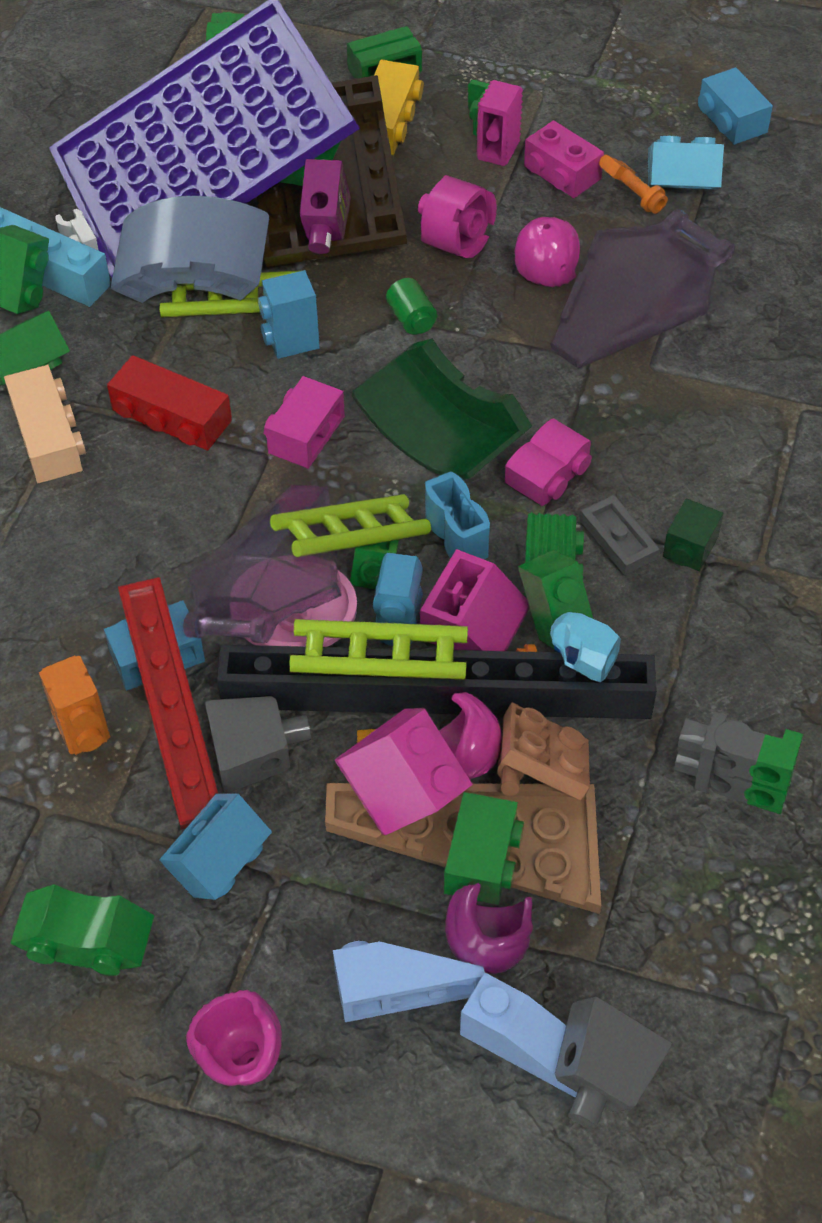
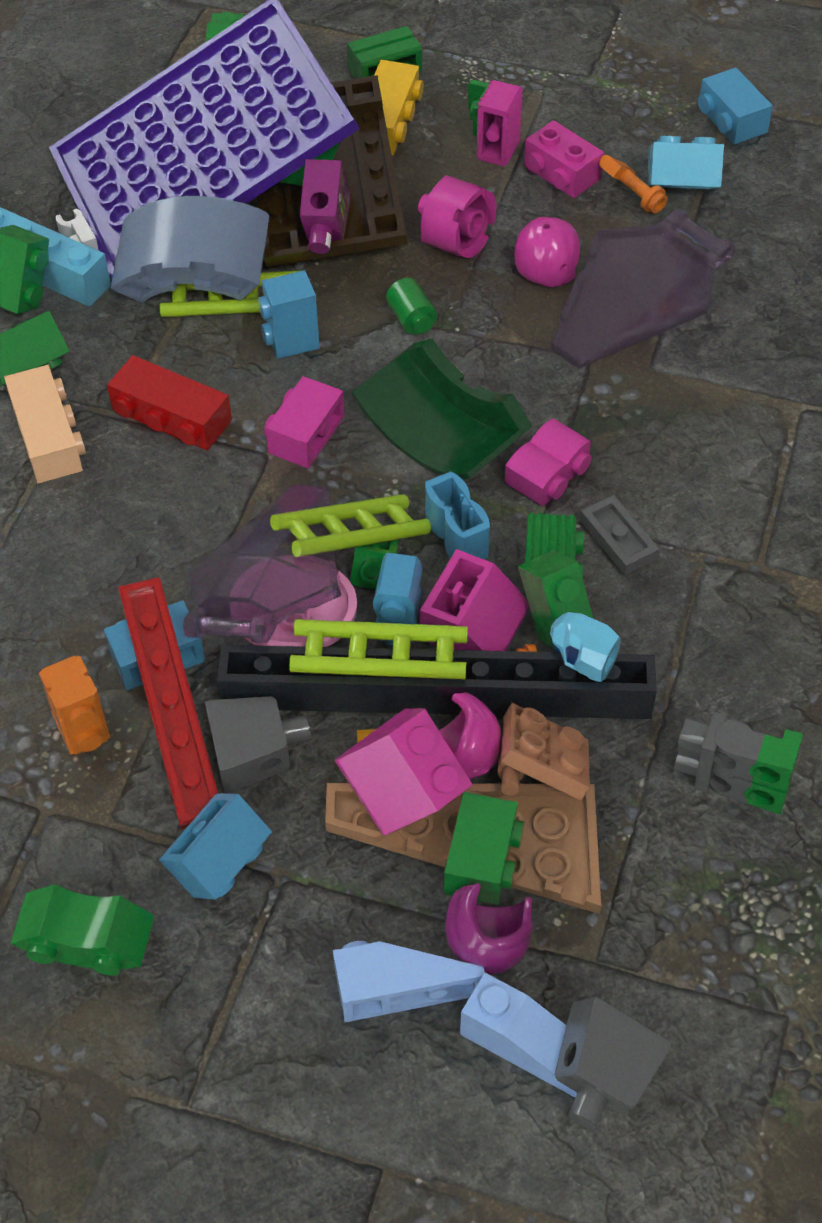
(226, 1033): dark pink piece -> none
(692, 534): dark green brick -> none

